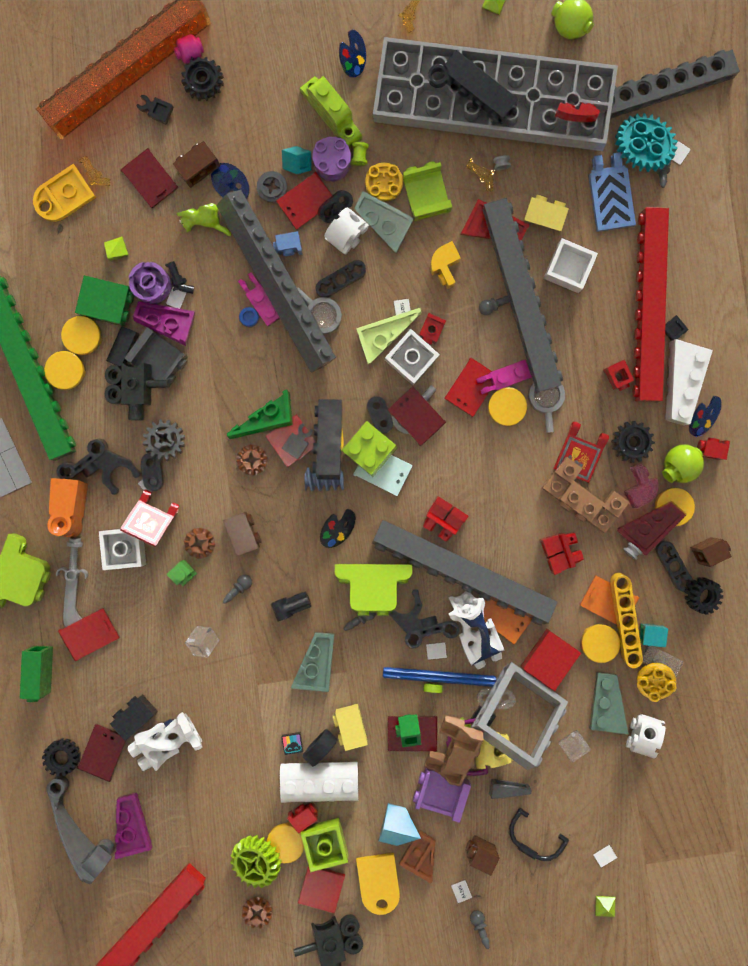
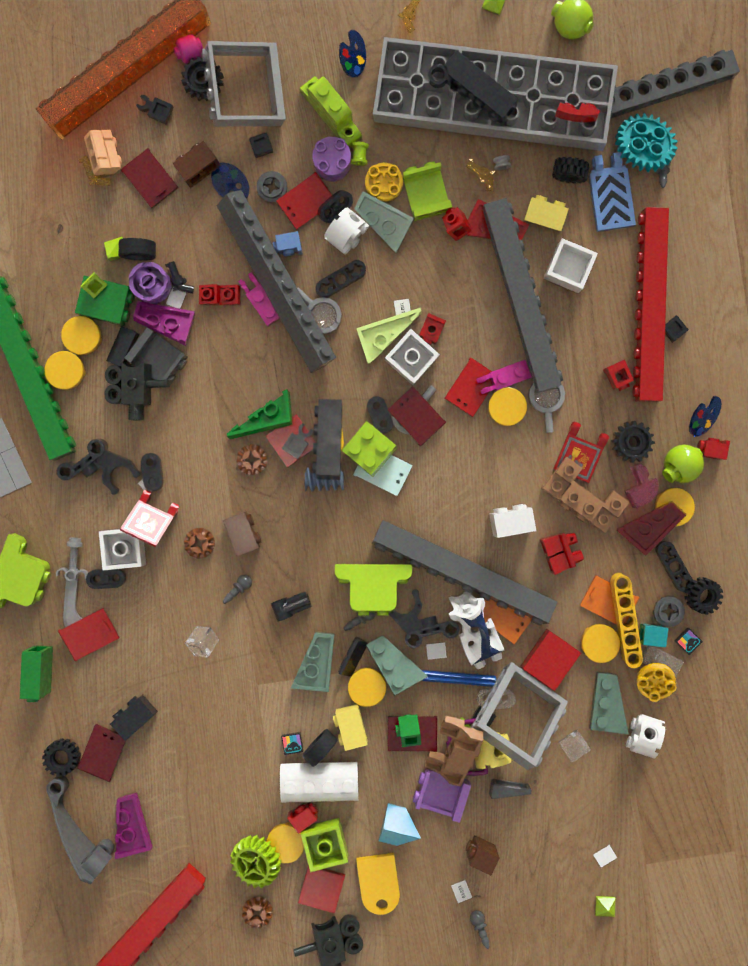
(64, 193): yellow tile -> none
(66, 507): orange piece -> none
(94, 285): none -> lime slope
(102, 152): none -> light nougat brick
(106, 578): none -> black plate
(137, 249): none -> black tyre
(156, 740): white hips -> none
(169, 433): dark grey gear -> none
(181, 573): bright green brick -> none
(204, 216): lime animal -> none
(219, 294): none -> red slope
(249, 317): blue tile -> none
(261, 145): none -> black tile
(265, 49): none -> light grey window
(296, 160): teal panel -> none
(333, 532): black piece -> none
(352, 657): none -> black slope
(367, 687): none -> yellow tile
(395, 667): none -> sand green wing
(420, 857): dark orange wing -> none
(433, 688): lime tile -> none
(442, 259): yellow brick -> none
(450, 524): red hips -> none
(455, 219): none -> red brick
(487, 306): dark grey bar -> none
(513, 521): none -> white piece
(528, 851): black piece -> none
(570, 170): none -> black tyre
(632, 551): light grey bush -> none
(673, 618): none -> dark grey gear
(681, 152): white sticker -> none
(686, 375): white wedge -> none
(688, 641): none -> tile
(711, 551): reddish brown brick -> none

